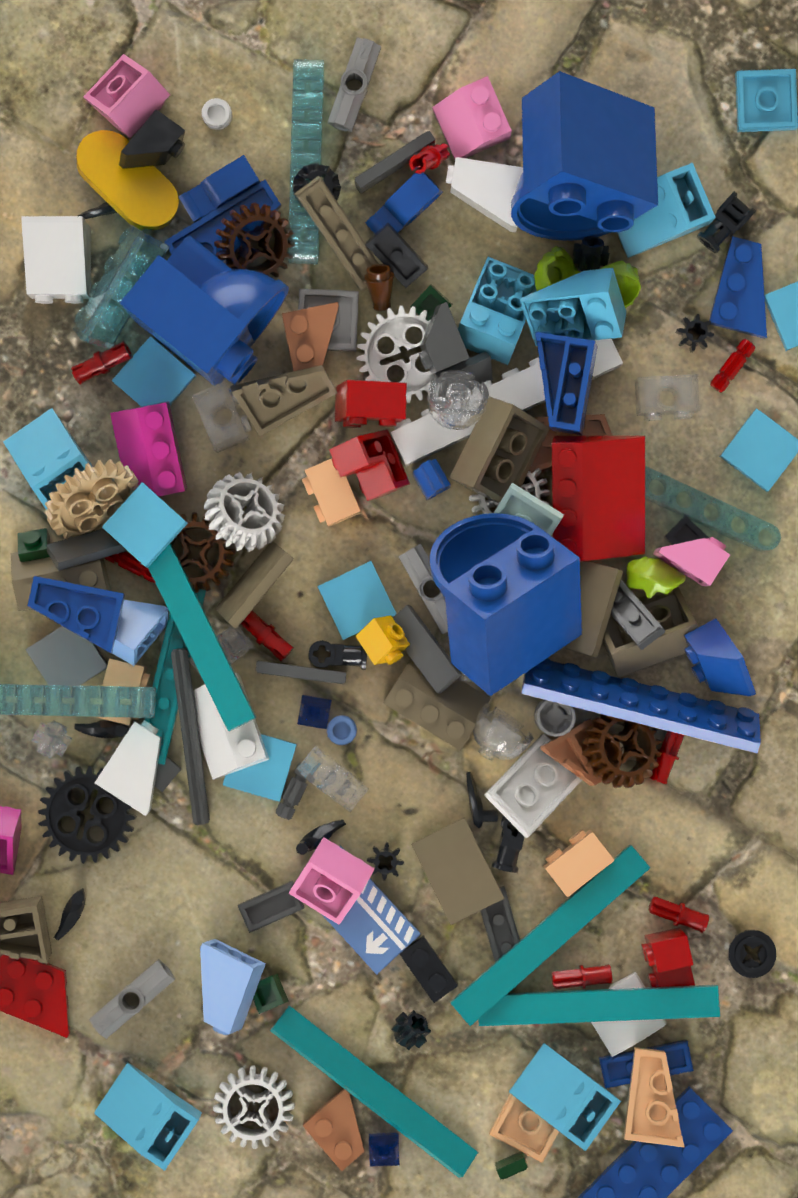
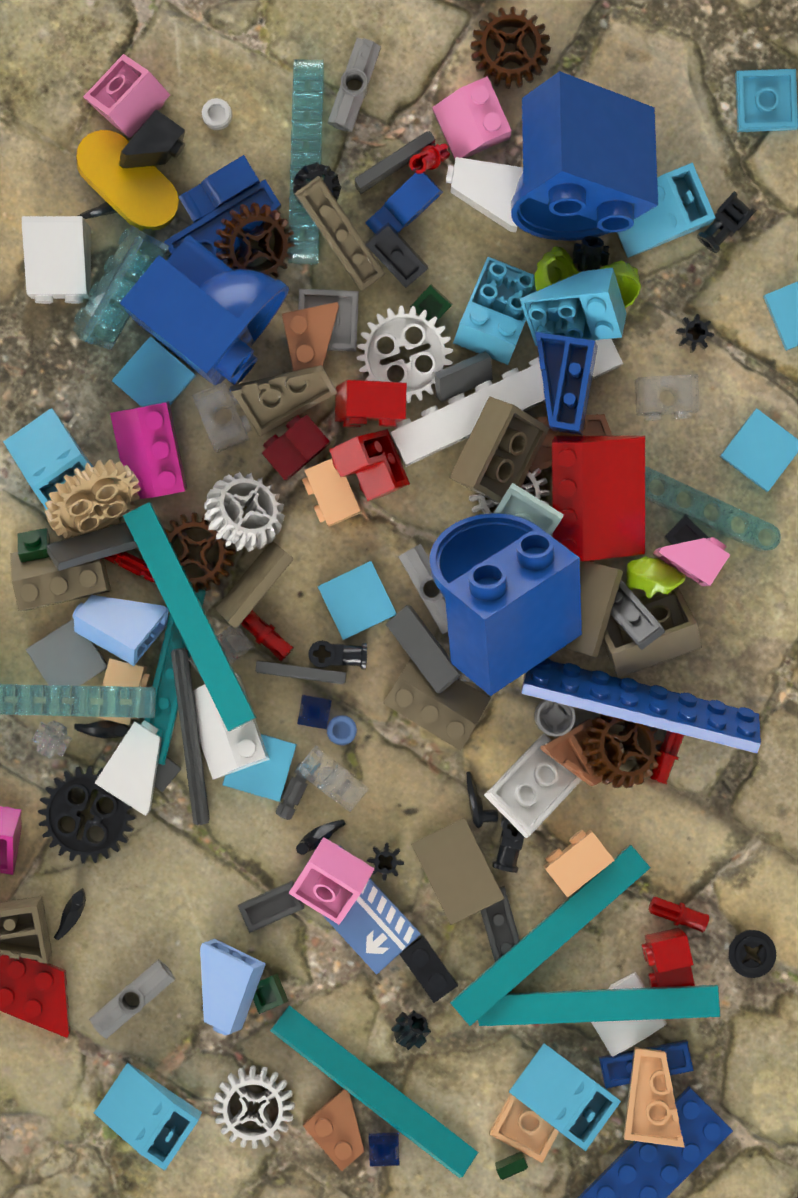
(79, 608): blue wing -> none
(101, 362): red pin -> none
(144, 525): medium azure tile -> none
(295, 447): none -> dark red brick
(380, 284): reddish brown cone -> none
(383, 640): yellow brick -> none
(431, 479): blue piece -> none
(442, 341): dark grey slope -> none
(457, 399): clear cylinder -> none
(499, 734): clear cylinder -> none
(501, 38): none -> reddish brown gear
(582, 977): red axle -> none
(718, 660): blue slope -> none
(732, 365): red axle -> none
(740, 292): blue wing -> none

